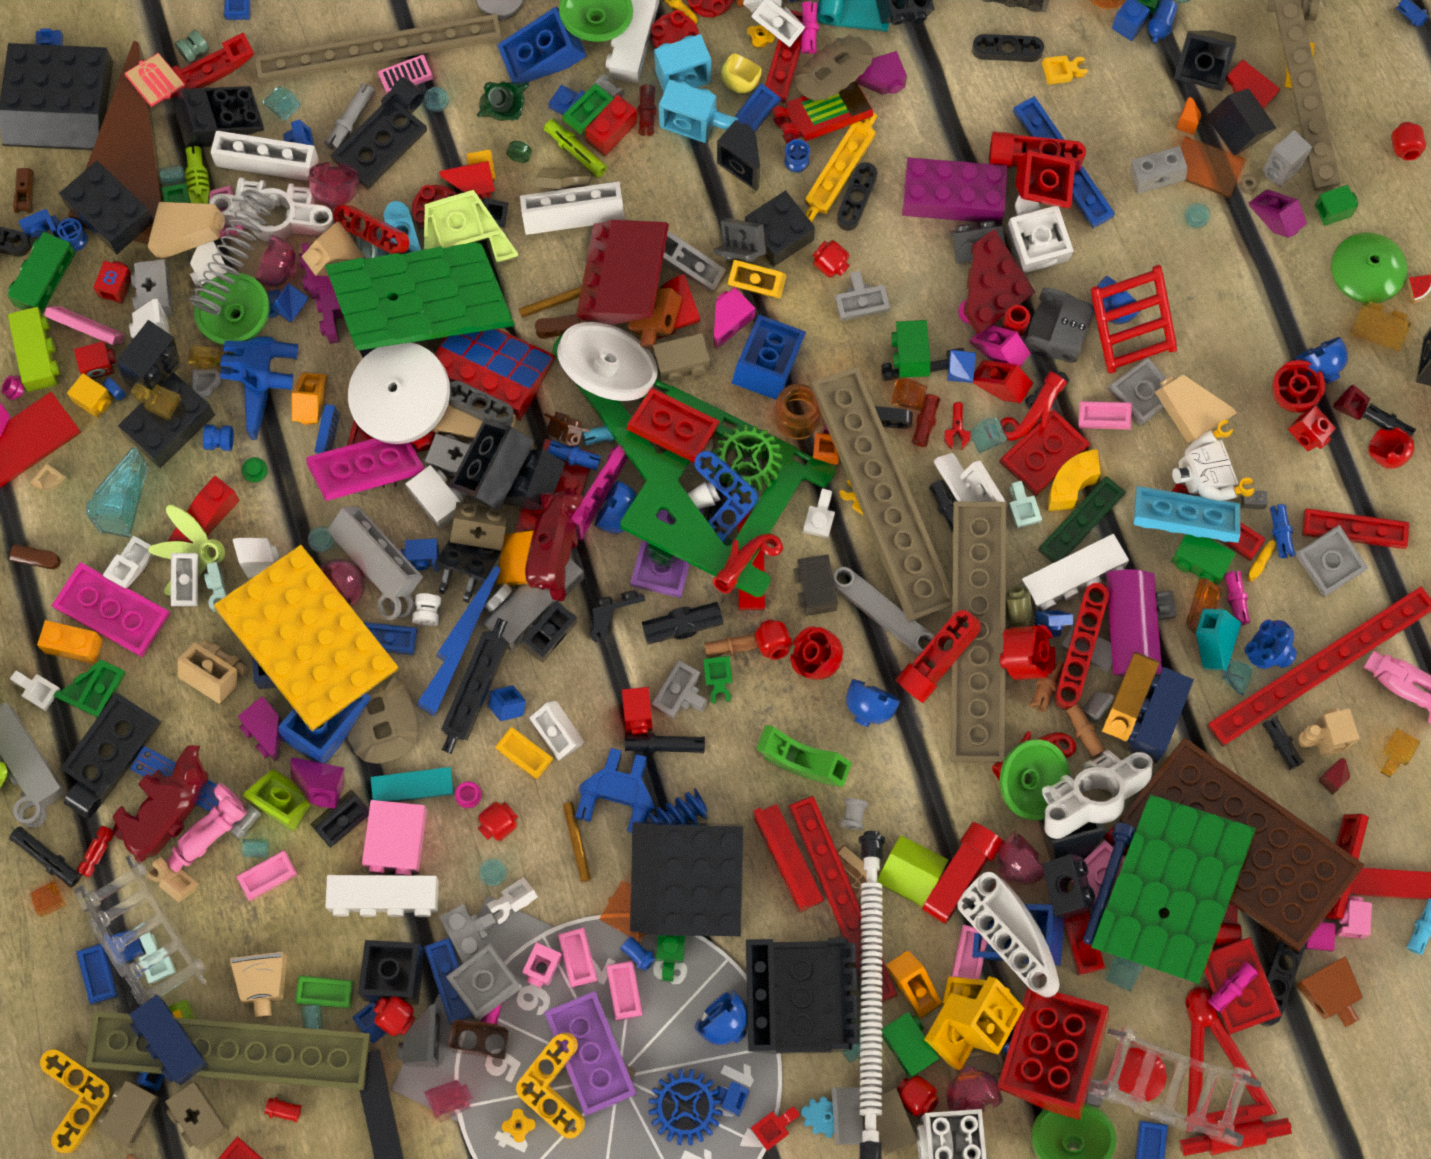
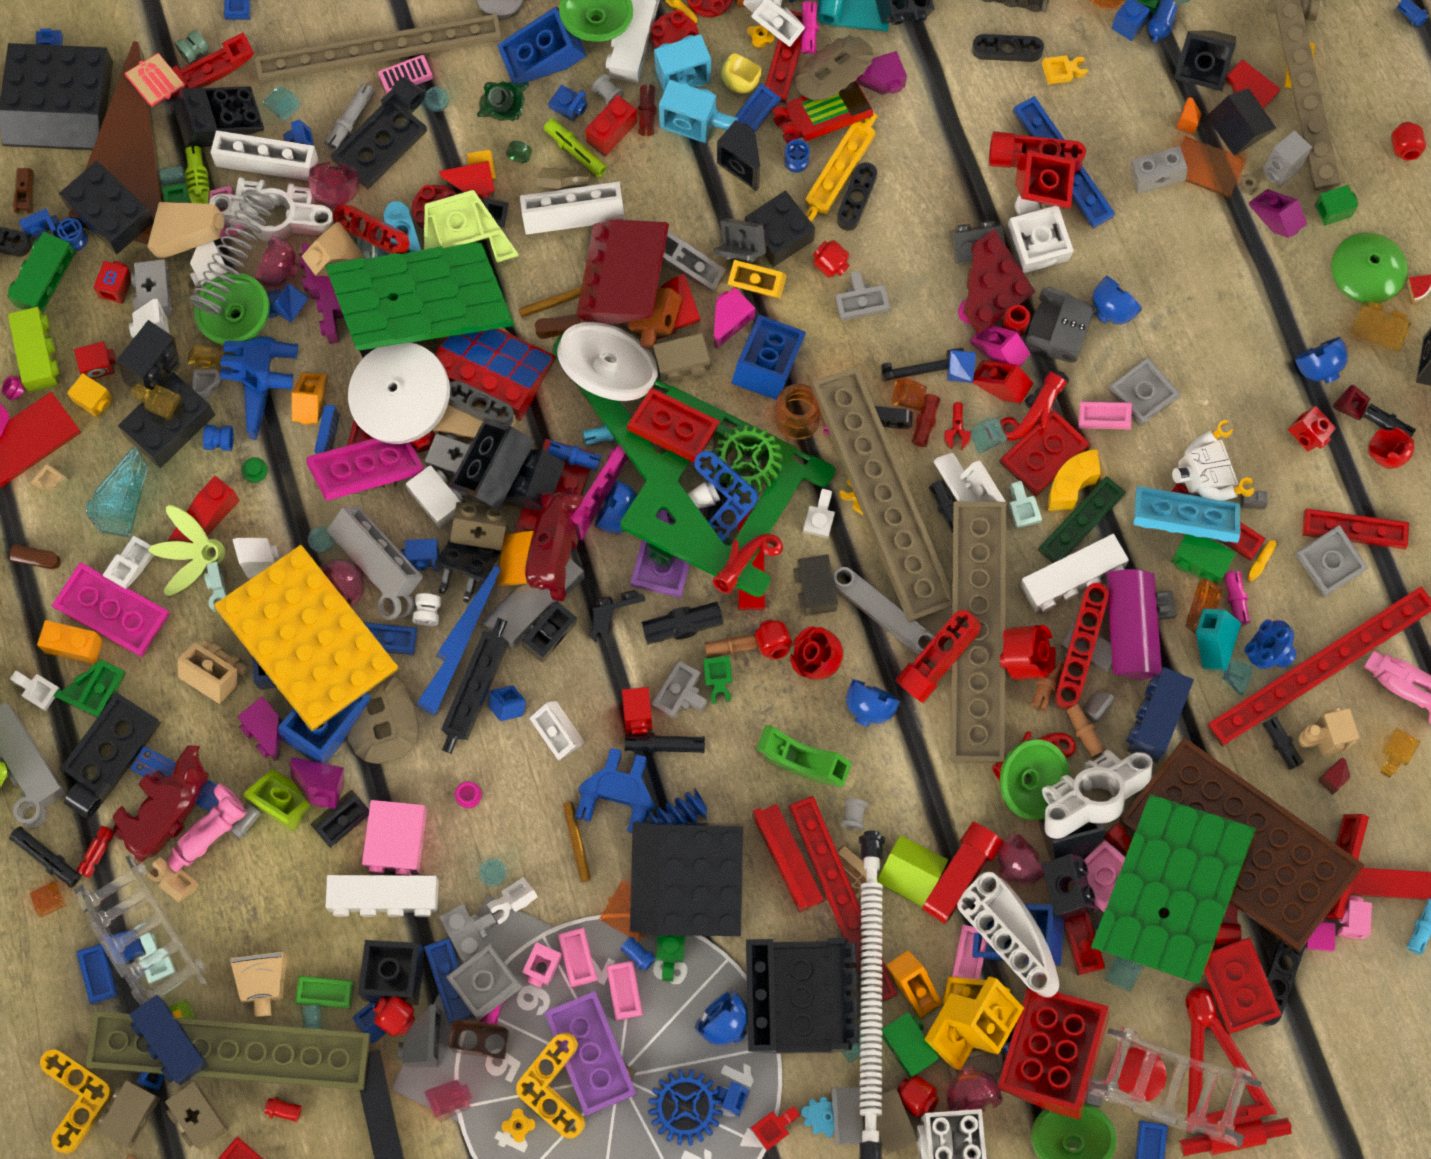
(85, 325): bright pink tile -> none
(114, 389): blue tile -> none
(184, 579): white brick -> none
(255, 848): clear light blue hinge -> none
(266, 875): bright pink tile -> none
(413, 785): teal tile -> none
(497, 821): red head -> none
(498, 597): light grey tile -> none
(524, 753): yellow tile -> none
(565, 428): reddish brown hinge -> none
(587, 108): green plate -> none
(825, 449): orange slope -> none
(912, 348): green brick -> none
(954, 190): magenta brick -> none
(1019, 607): olive brick -> none
(1054, 620): blue bracket -> none
(1122, 836): dark blue piece -> none
(1130, 696): pearl gold slope -> none
(1164, 322): red bar -> none
(1192, 406): tan slope -> none
(1197, 215): clear light blue plate -> none
(1233, 987): dark pink pin -> none
(1282, 531): blue pin -> none
(1296, 390): red cylinder -> none
(1333, 991): dark orange torso -> none

